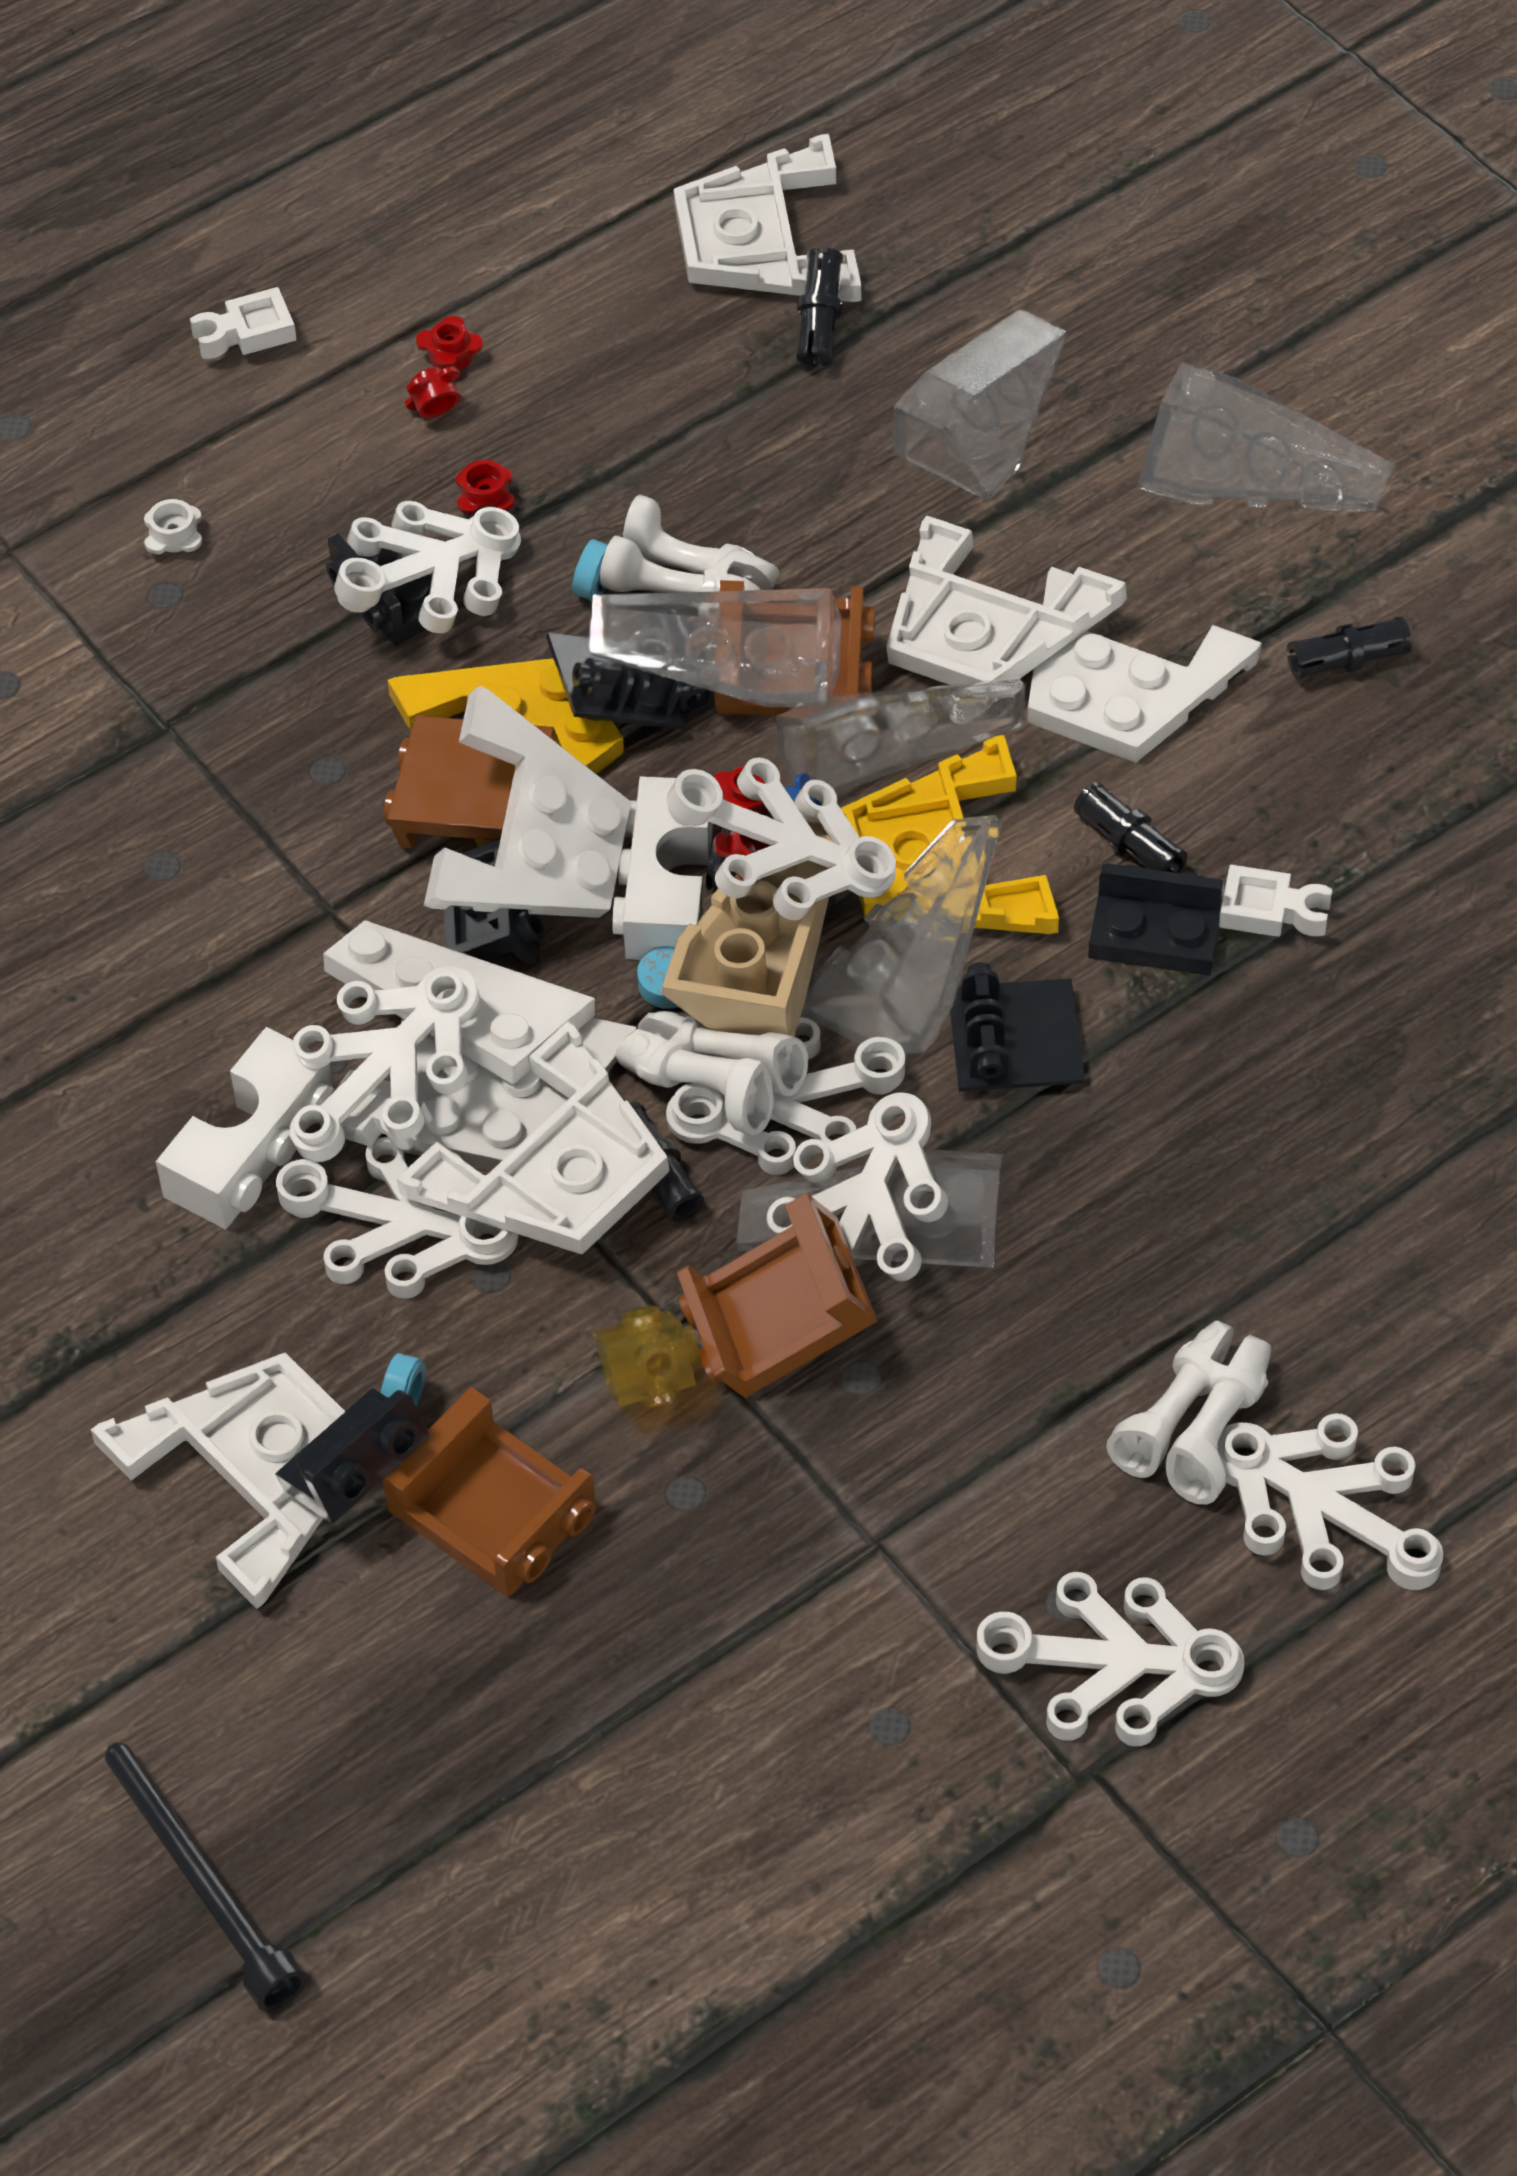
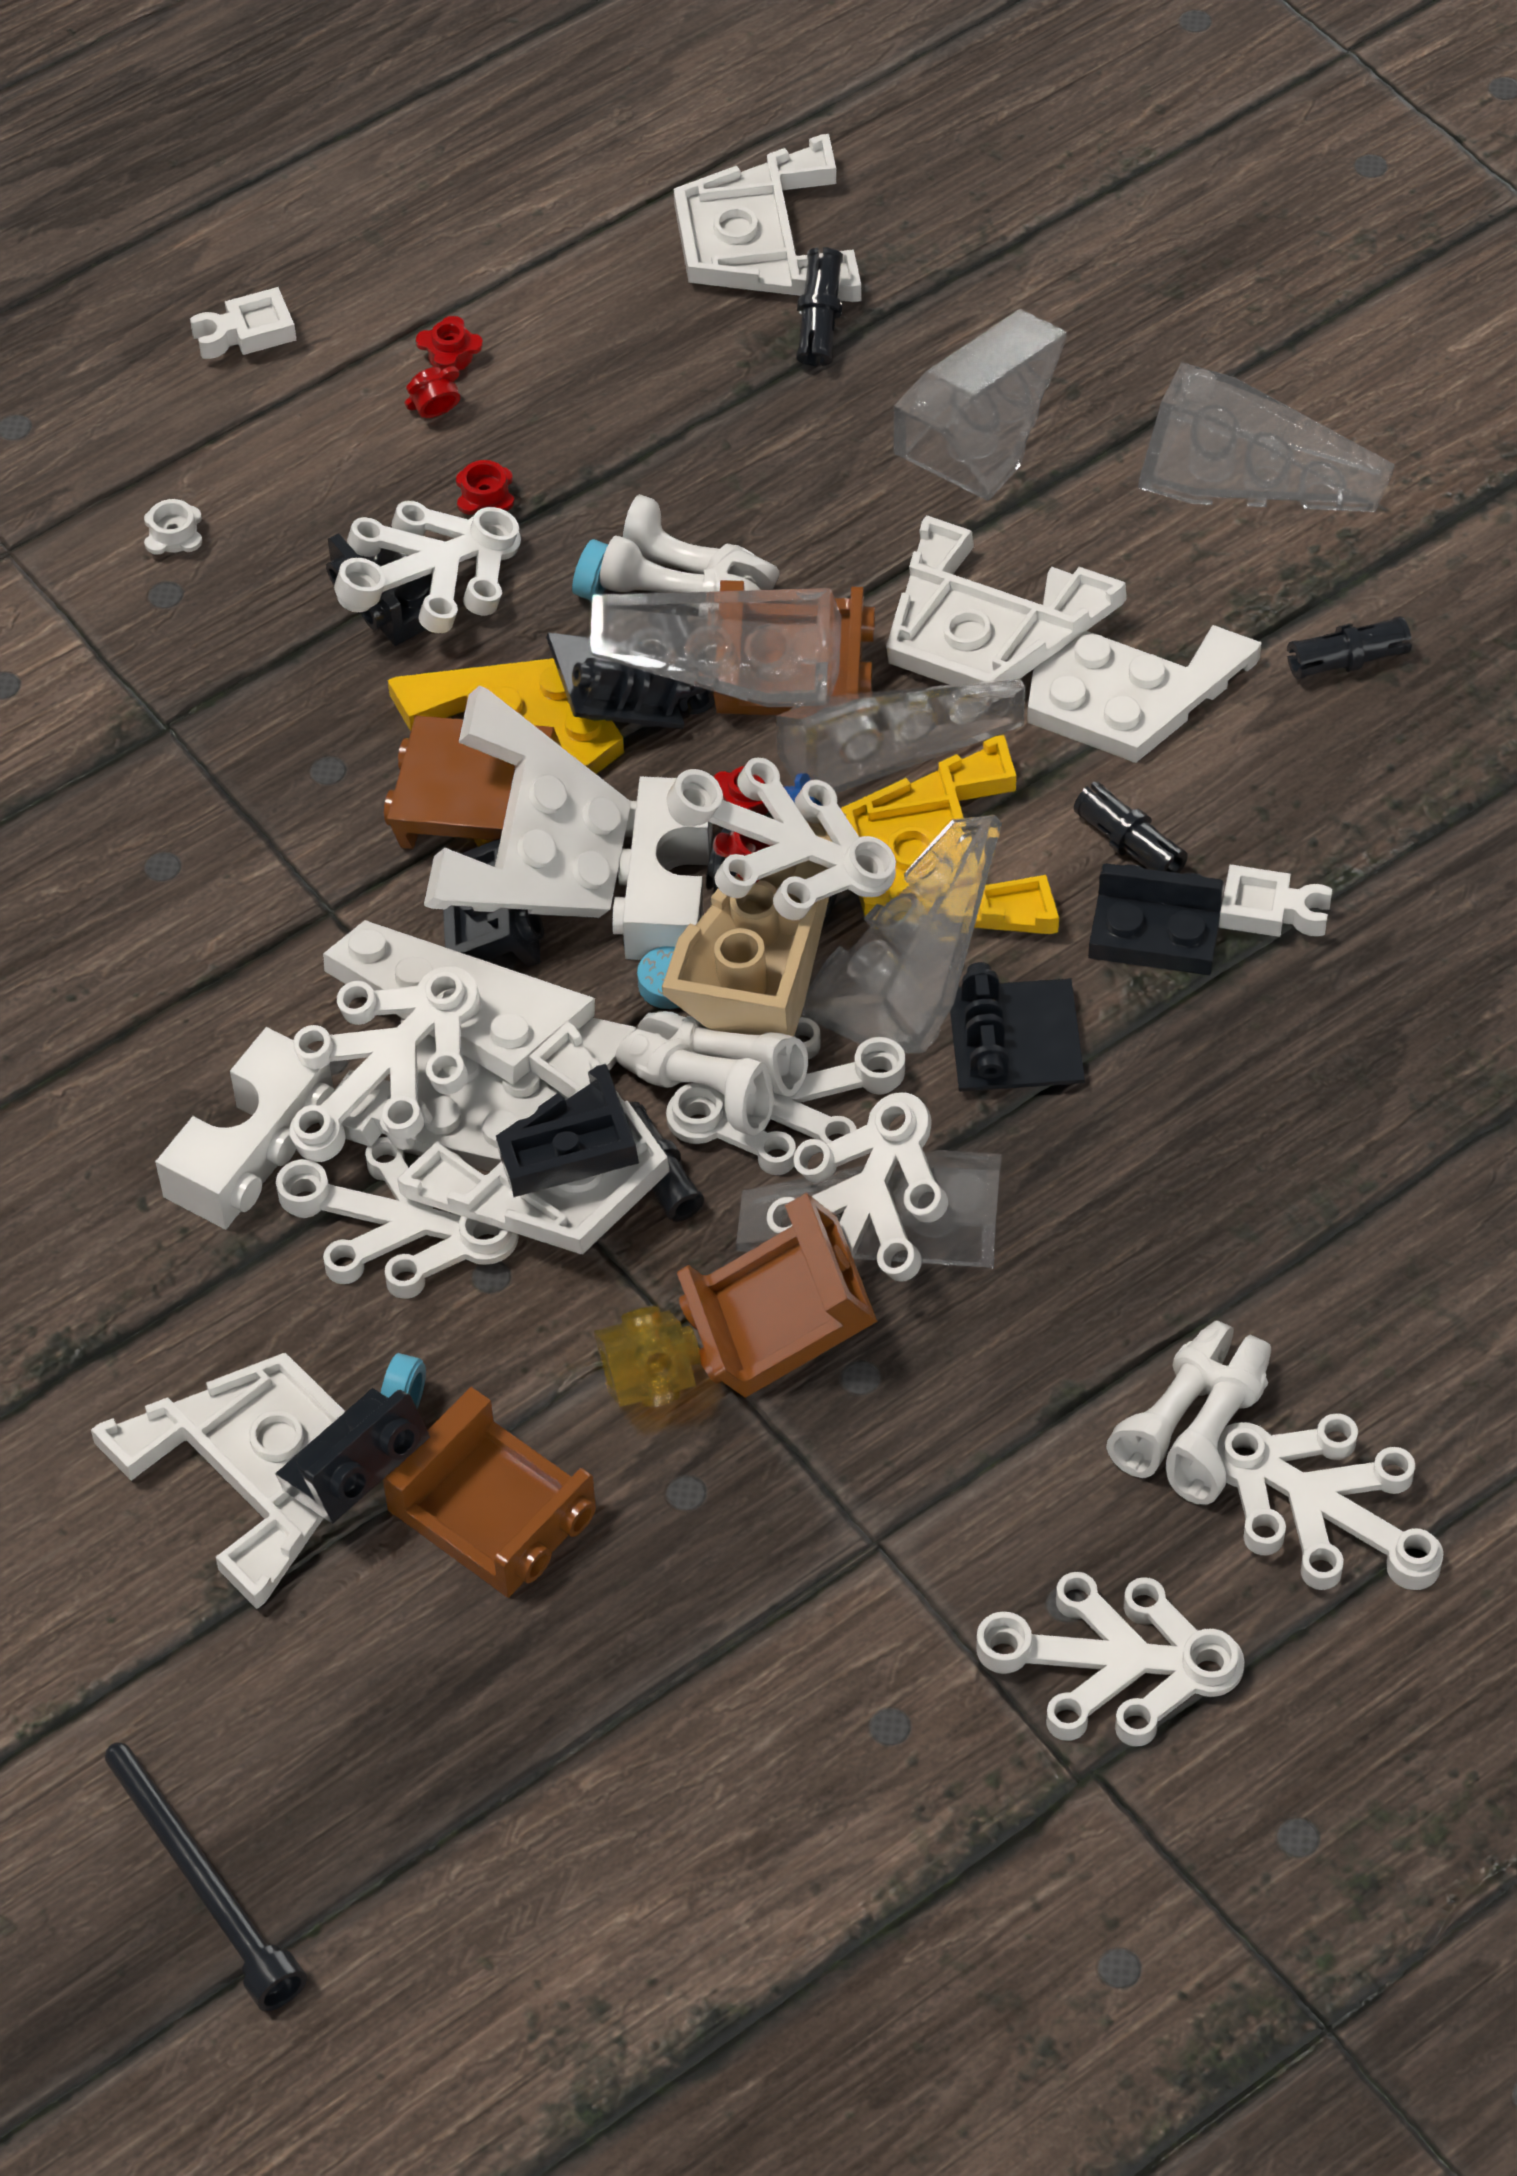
(568, 1138): none -> black wing

